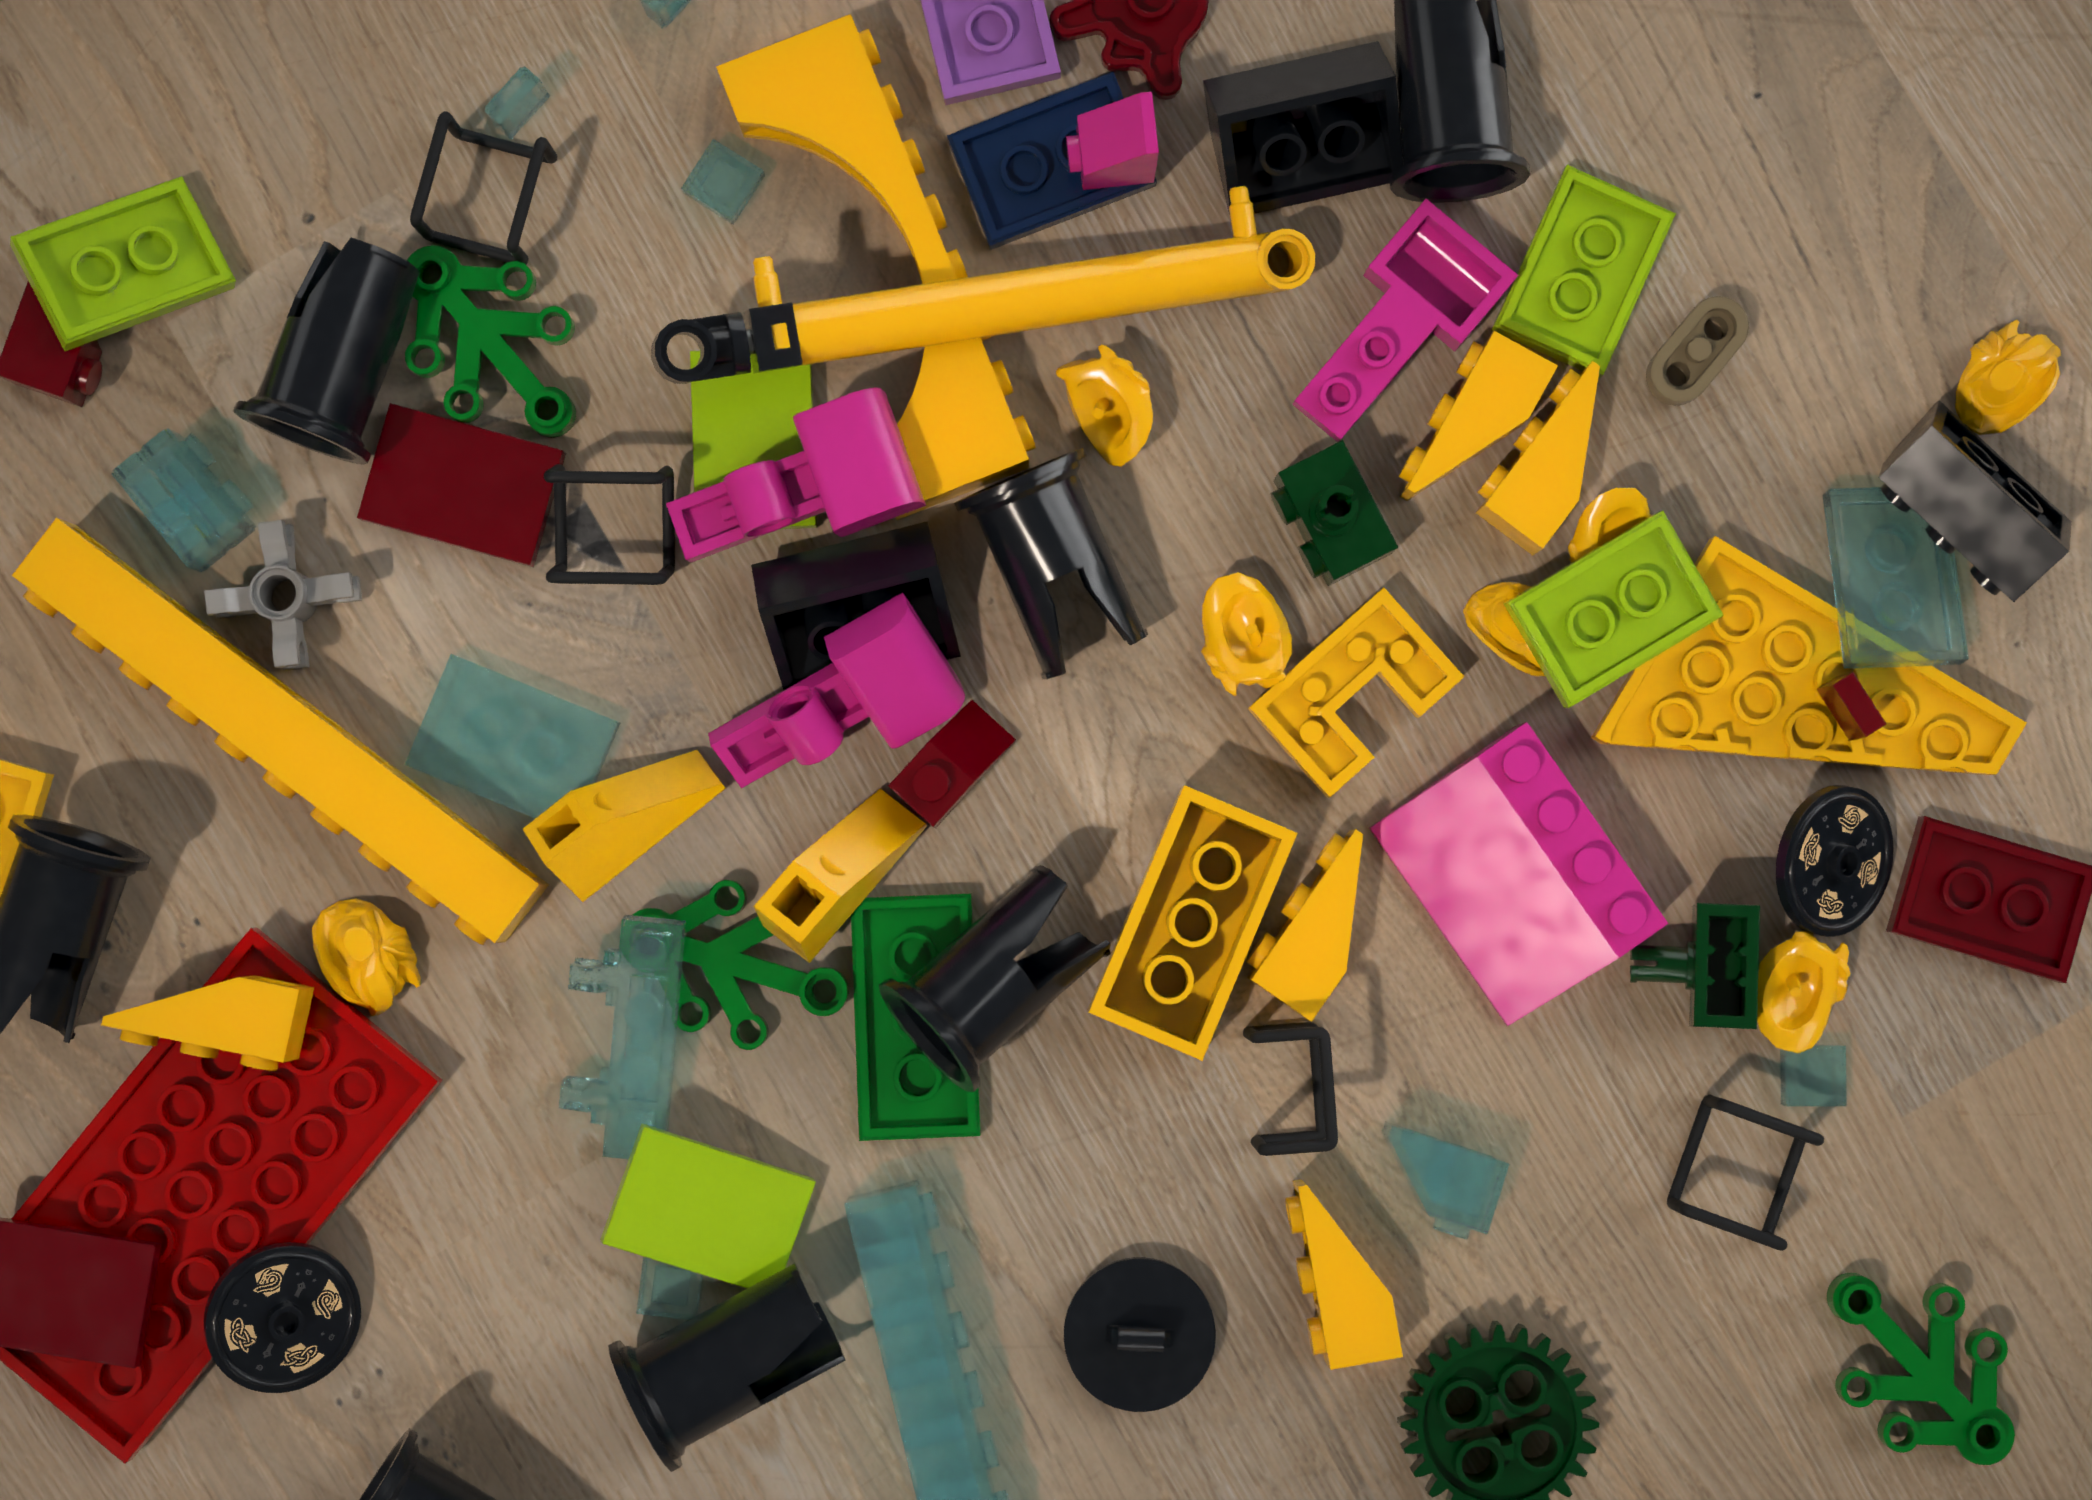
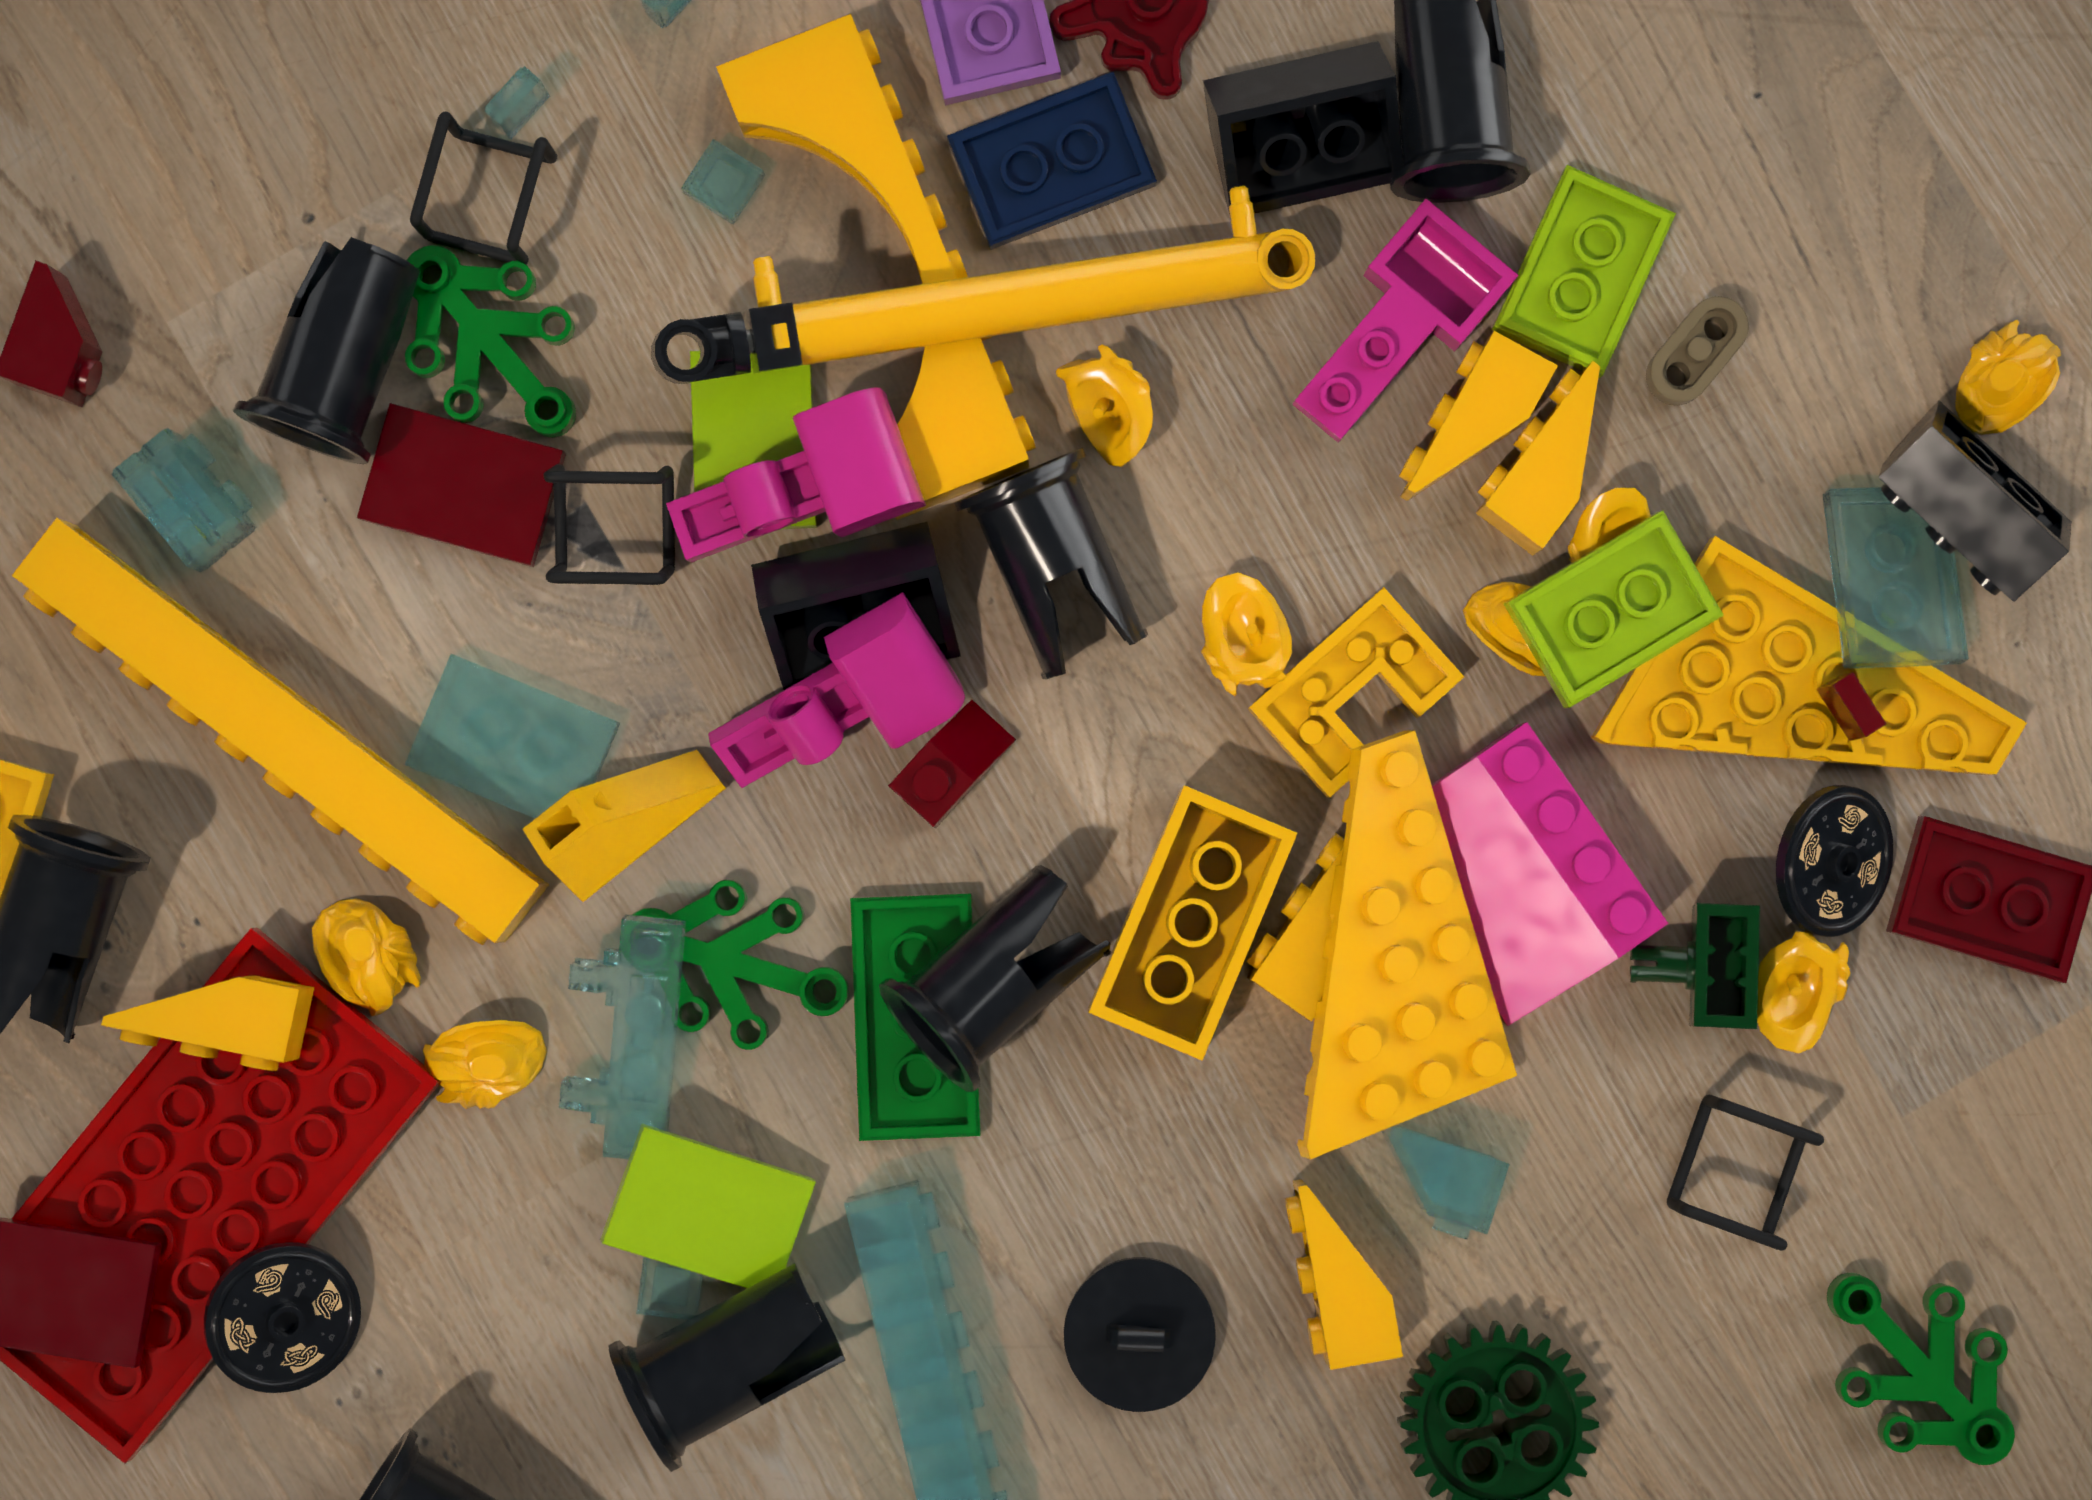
(122, 263): lime tile -> none
(280, 565): light grey pin -> none
(485, 1061): none -> yellow hat
(837, 874): yellow slope -> none
(1115, 144): dark pink slope -> none
(1323, 1090): black piece -> none
(1332, 514): dark green brick -> none
(1405, 982): none -> yellow wing
(1814, 1076): clear light blue tile -> none

